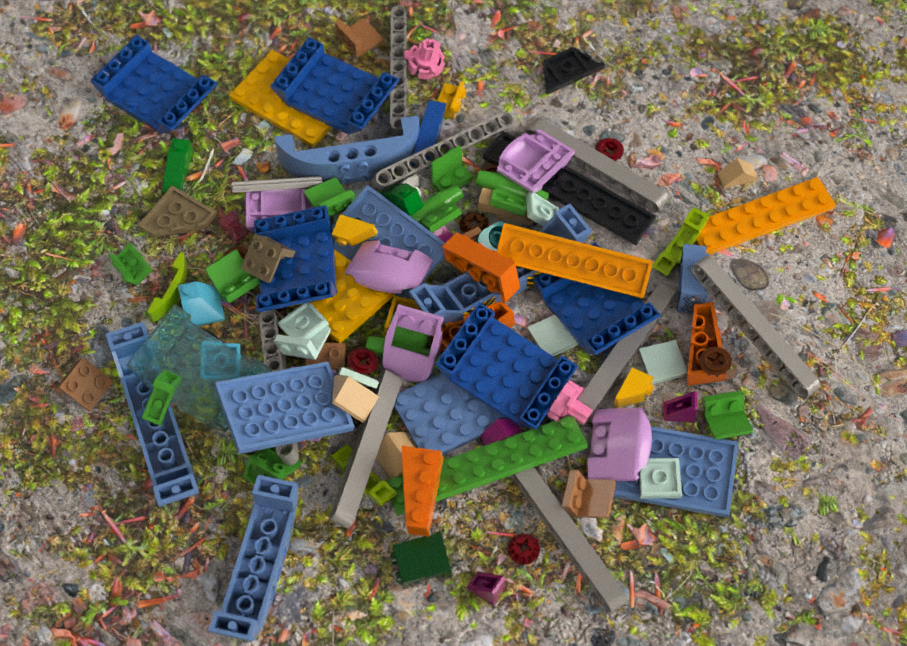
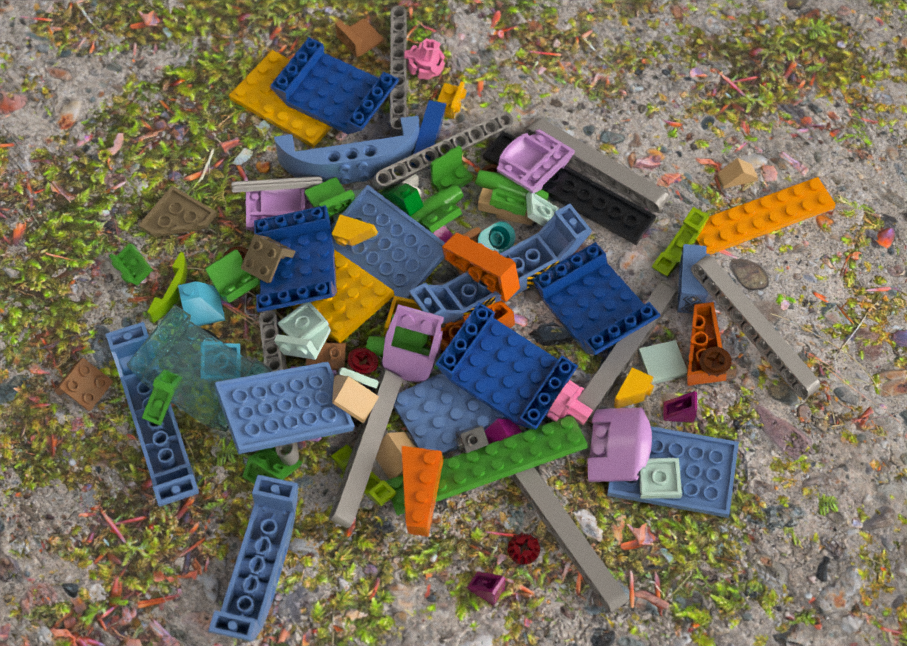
(150, 86): blue slope -> none
(177, 164): green slope -> none
(232, 227): clear pink panel -> none
(388, 267): lavender slope -> none
(420, 560): dark green panel -> none
(466, 221): reddish brown gear -> none
(471, 439): none -> dark grey brick
(551, 336): light aqua tile -> none
(568, 68): black wing -> none
(575, 260): light orange plate -> none
(588, 496): medium nougat bracket -> none
(613, 145): dark red gear -> none
(726, 415): bright green bracket -> none

